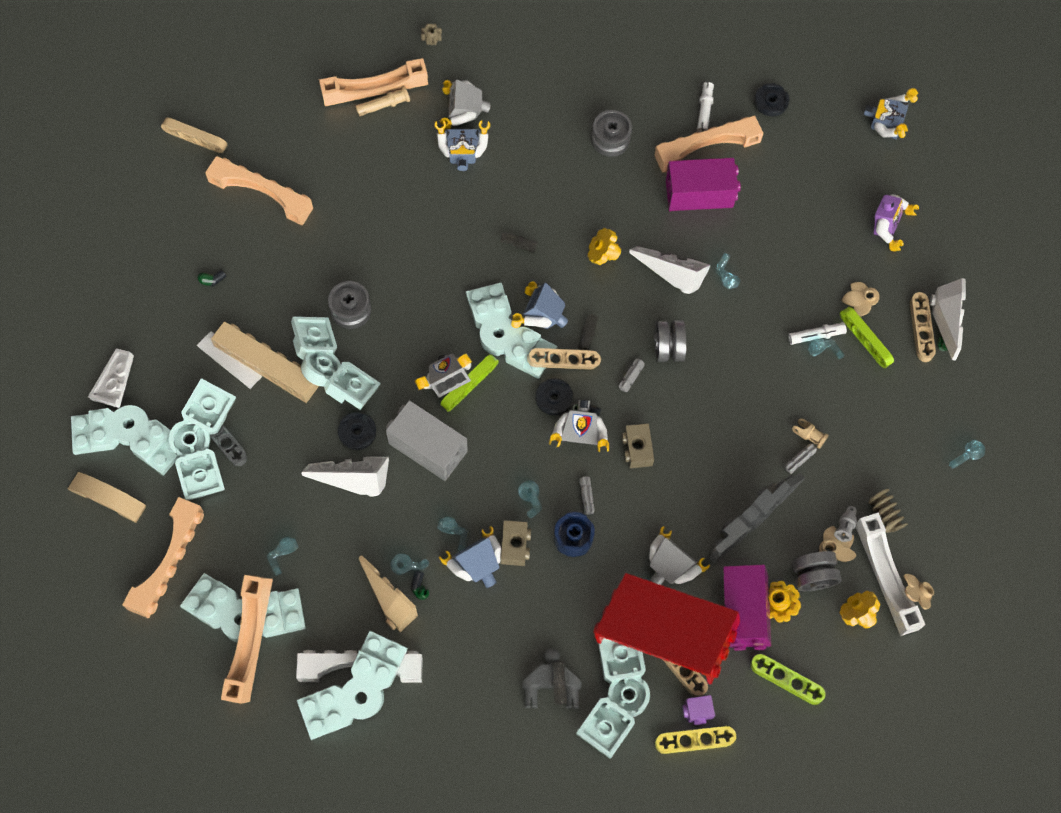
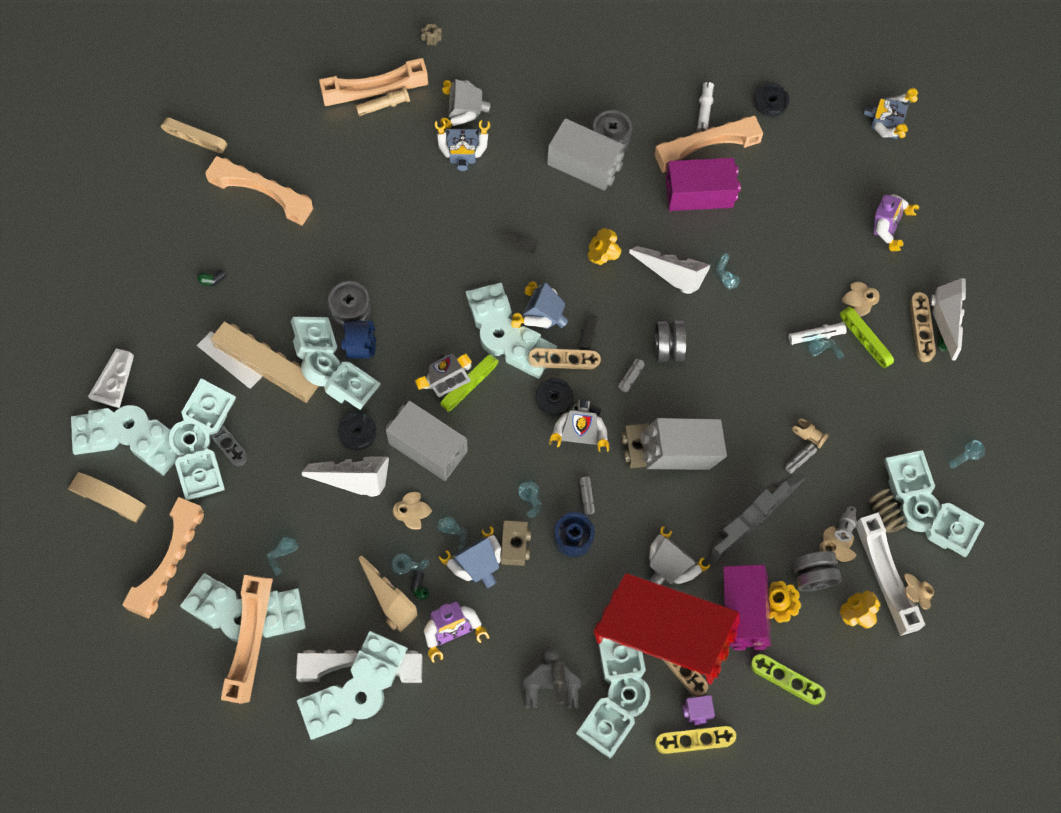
(359, 339): none -> dark blue brick
(414, 510): none -> tan plate
(450, 623): none -> torso
(585, 154): none -> light grey brick
(683, 444): none -> light grey brick
(943, 524): none -> light aqua plate

